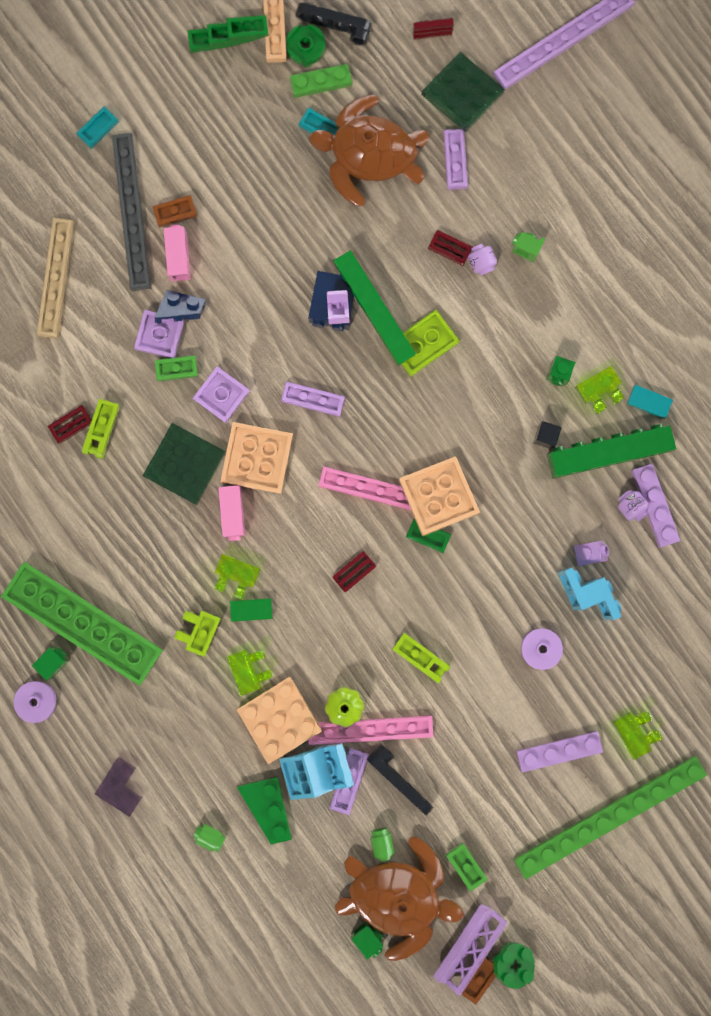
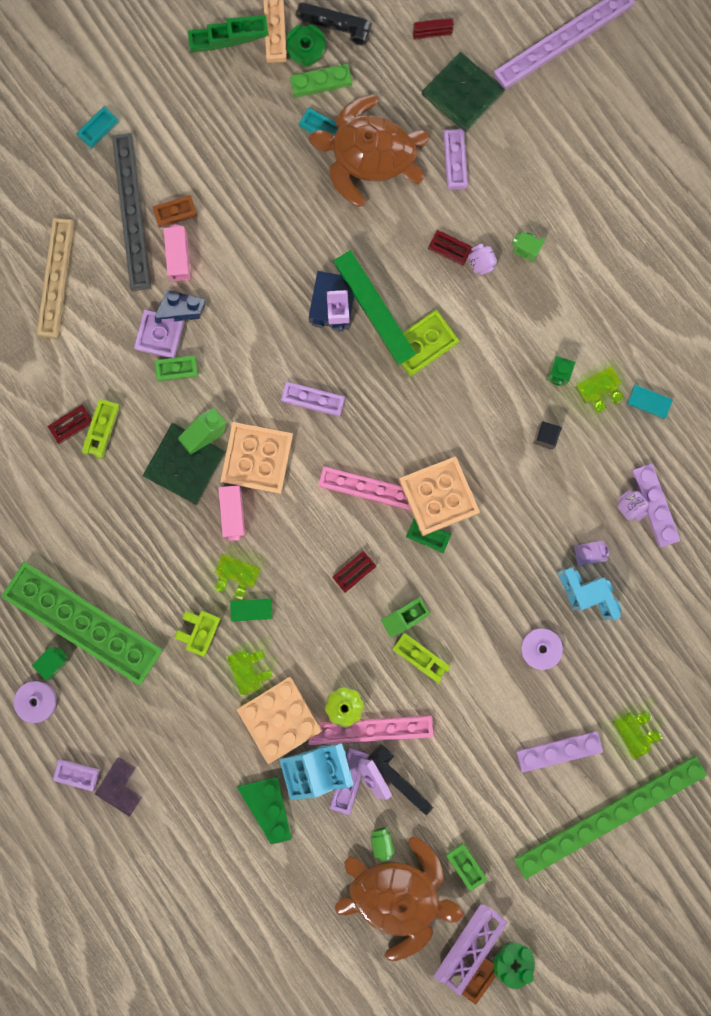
(76, 775): none -> lavender plate
(203, 431): none -> bright green slope
(209, 838): bright green brick -> none
(221, 394): lavender plate -> none
(368, 940): green brick -> none
(373, 779): none -> lavender plate
(405, 617): none -> bright green slope
(612, 451): green brick -> none

